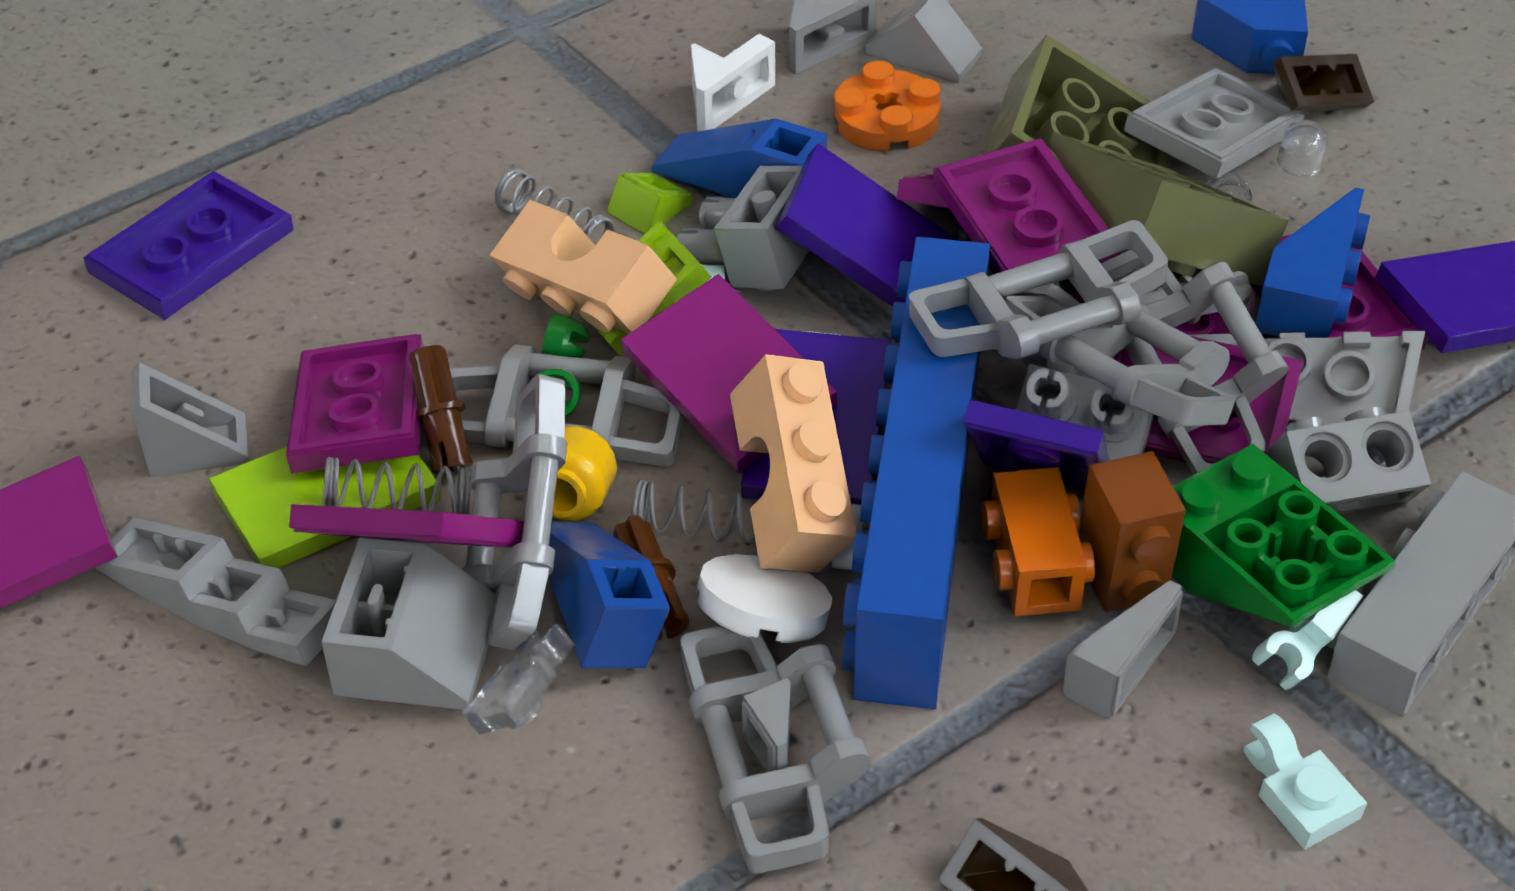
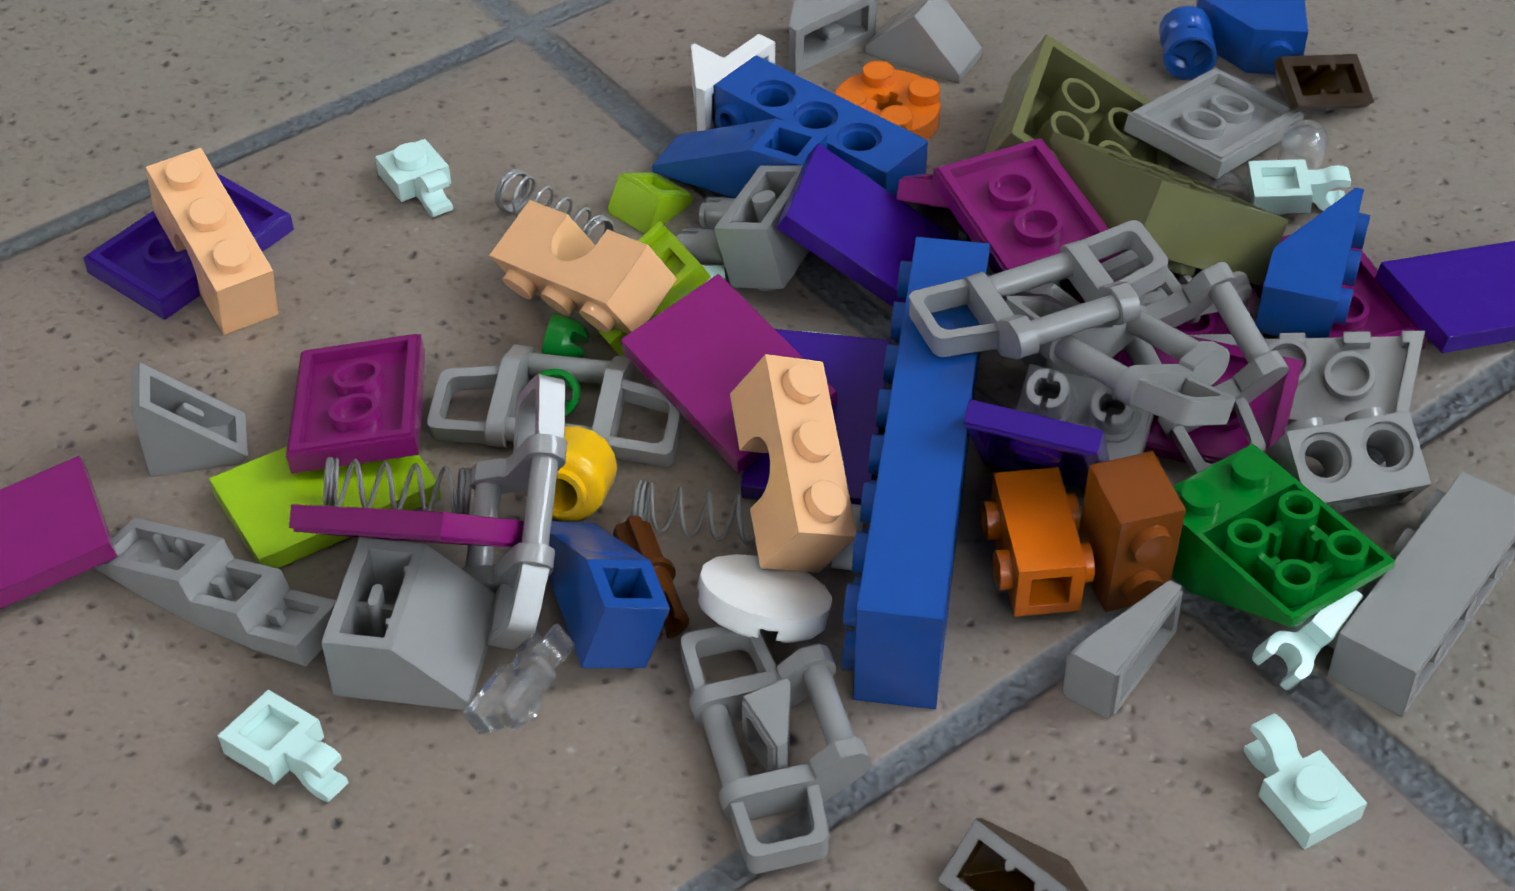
(224, 254): none -> light nougat arch
(282, 738): none -> light aqua plate
(417, 172): none -> light aqua plate
(439, 408): reddish brown axle -> none
(854, 134): none -> blue brick
(1187, 42): none -> blue wheel
(1291, 188): none -> light aqua plate

